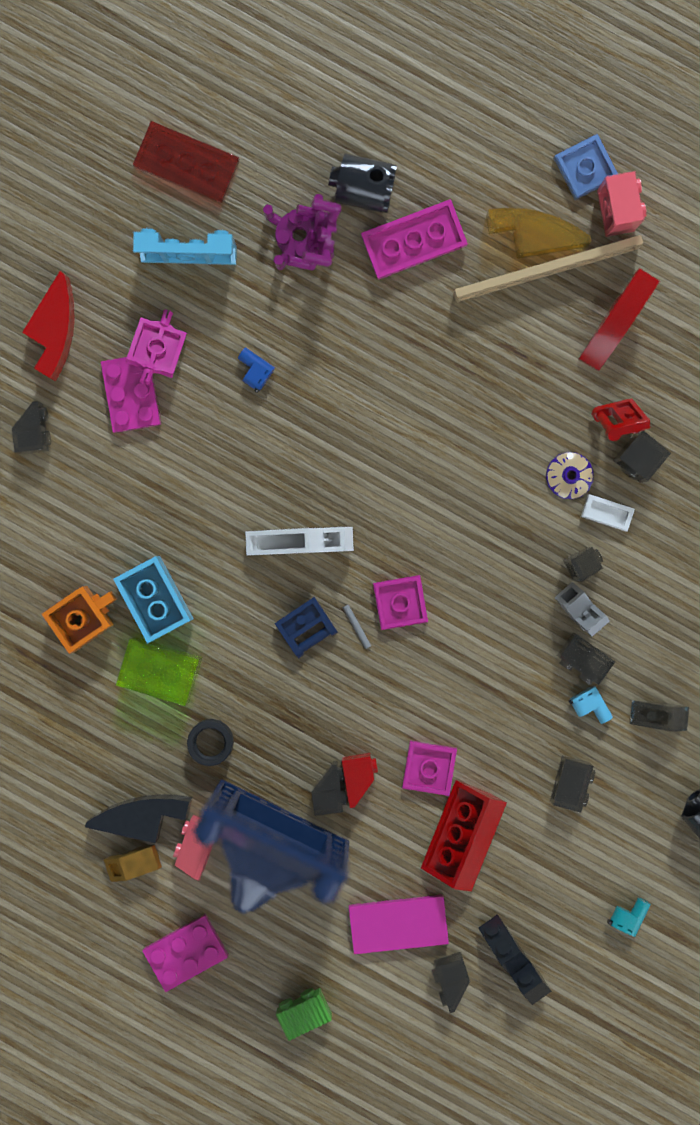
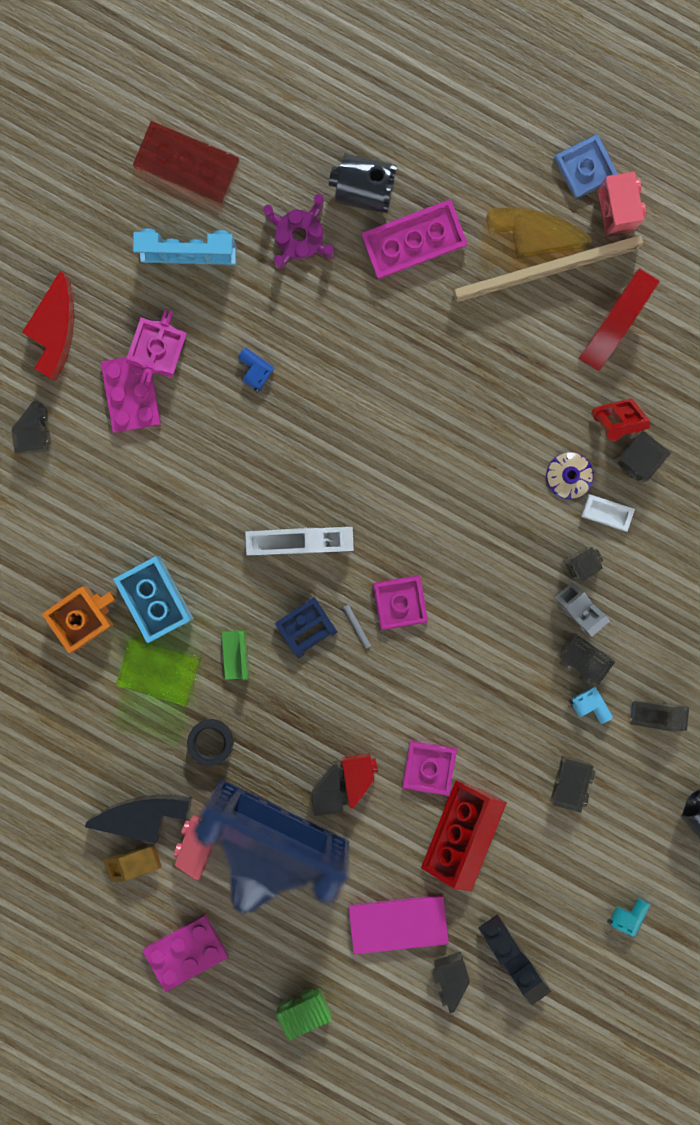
(235, 654): none -> bright green panel
(319, 237): magenta plate -> none

